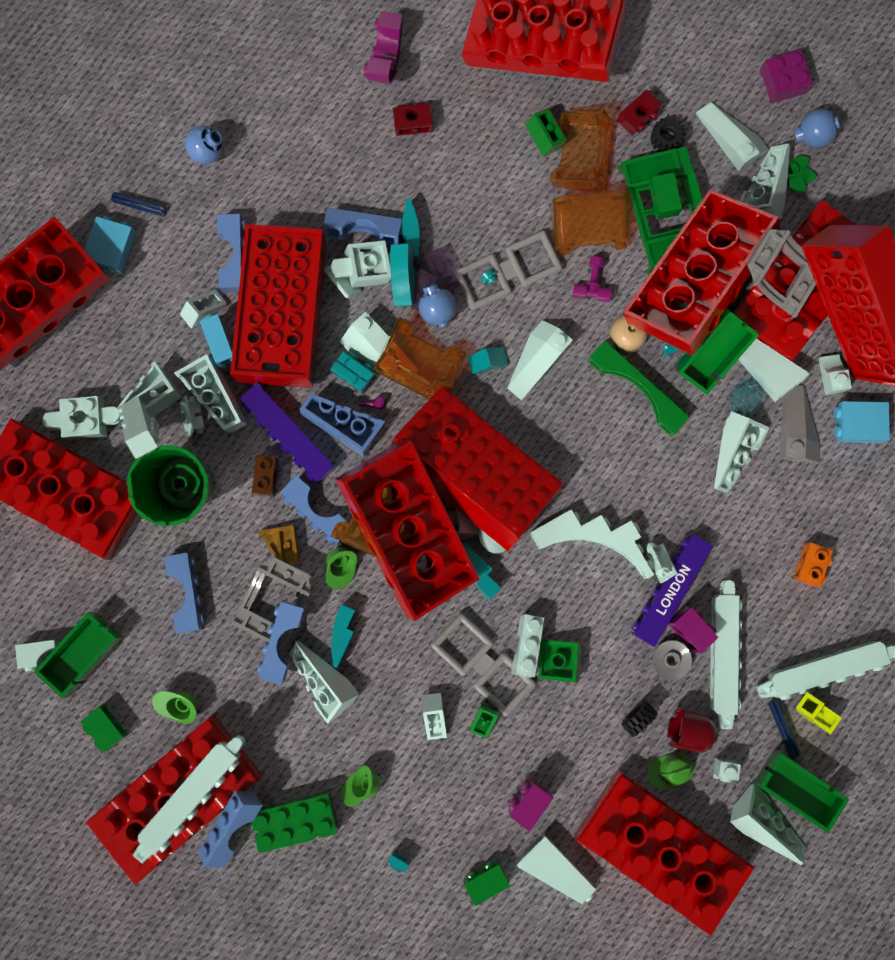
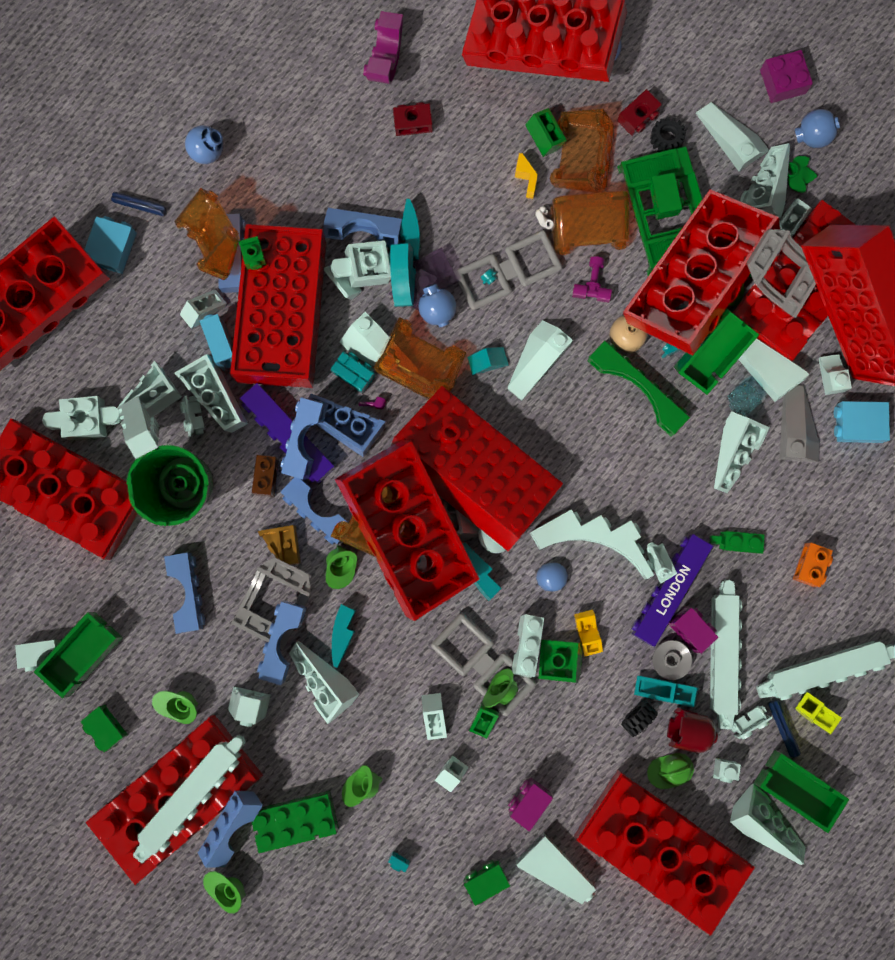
(212, 231): none -> clear orange windscreen
(224, 890): none -> bright green piece
(248, 706): none -> light aqua wedge
(249, 246): none -> green brick
(297, 461): none -> medium blue arch
(451, 773): none -> light aqua brick
(501, 689): none -> bright green piece
(526, 171): none -> yellow slope
(543, 221): none -> white arm
(552, 577): none -> medium blue hair
(588, 633): none -> yellow slope
(666, 691): none -> teal slope
(739, 542): none -> green hinge
(757, 720): none -> light aqua hinge
(794, 216): none -> light aqua brick

